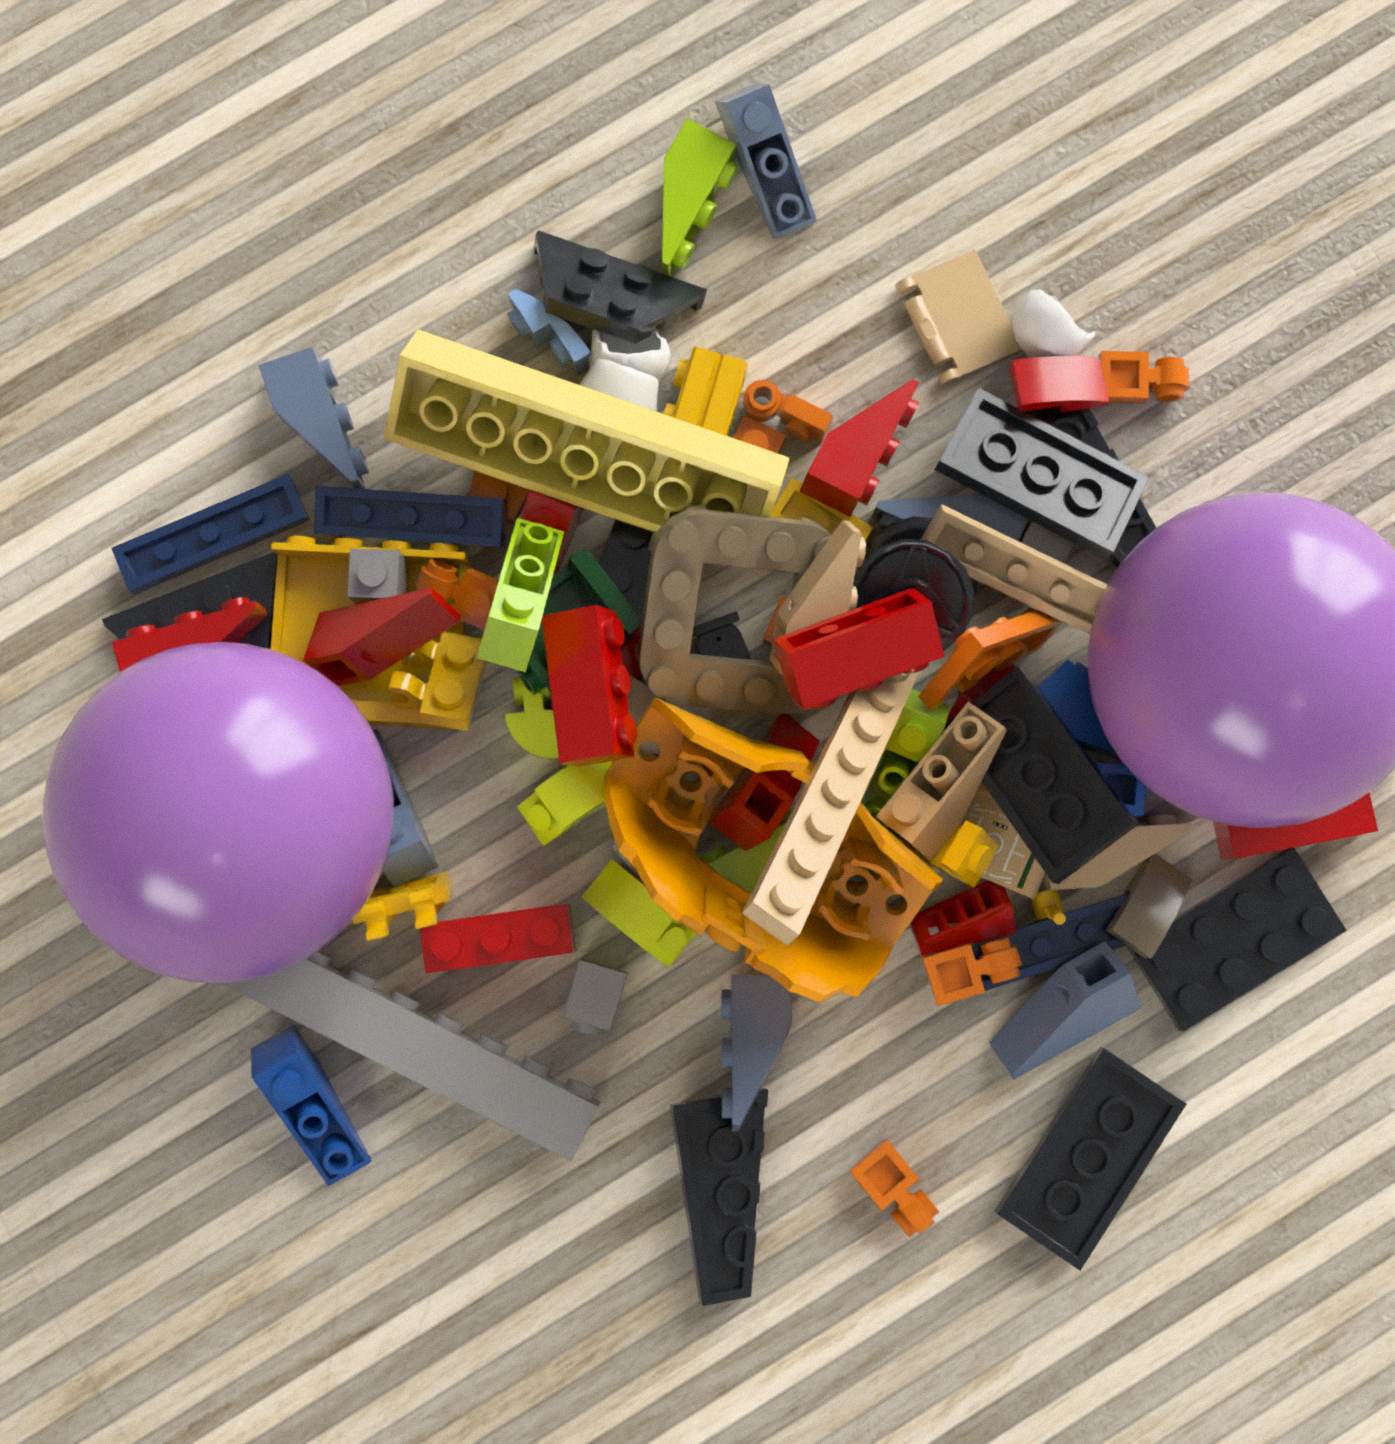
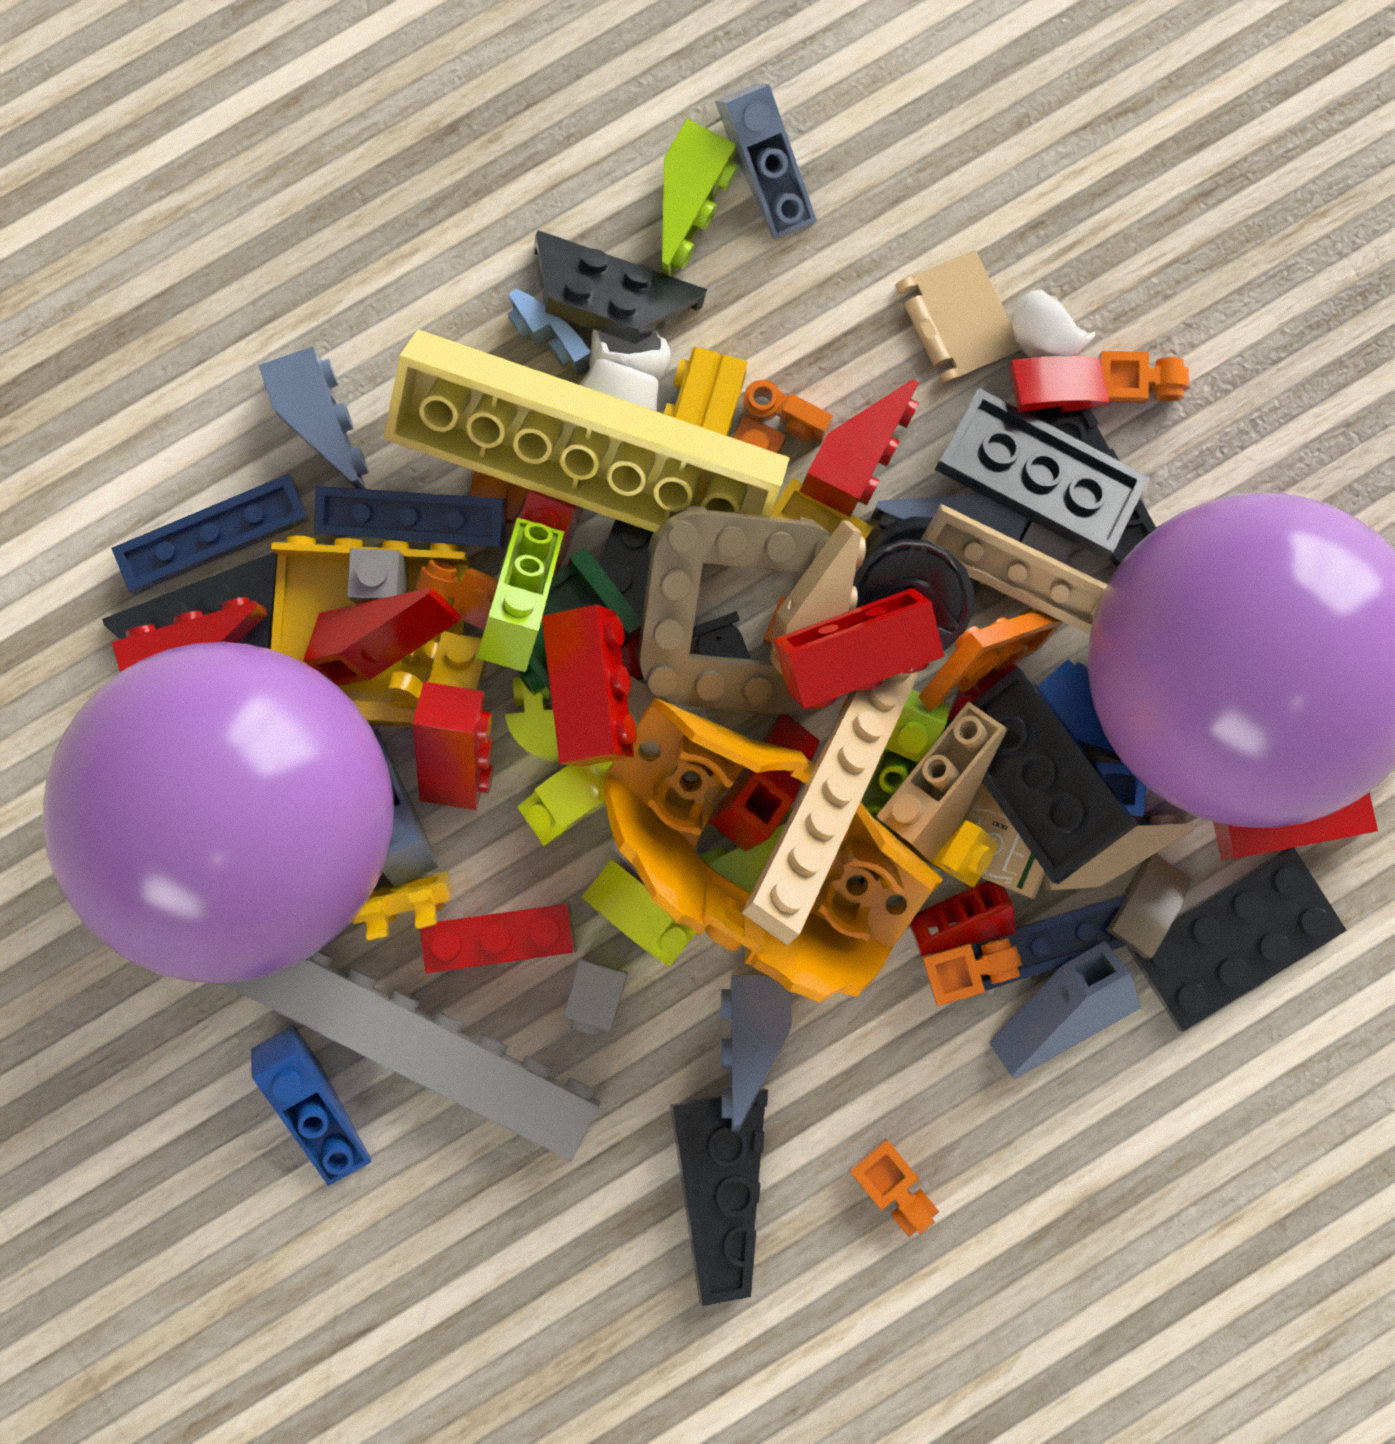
(452, 746): none -> red brick
(1048, 905): yellow hand -> none
(1090, 1158): black plate -> none

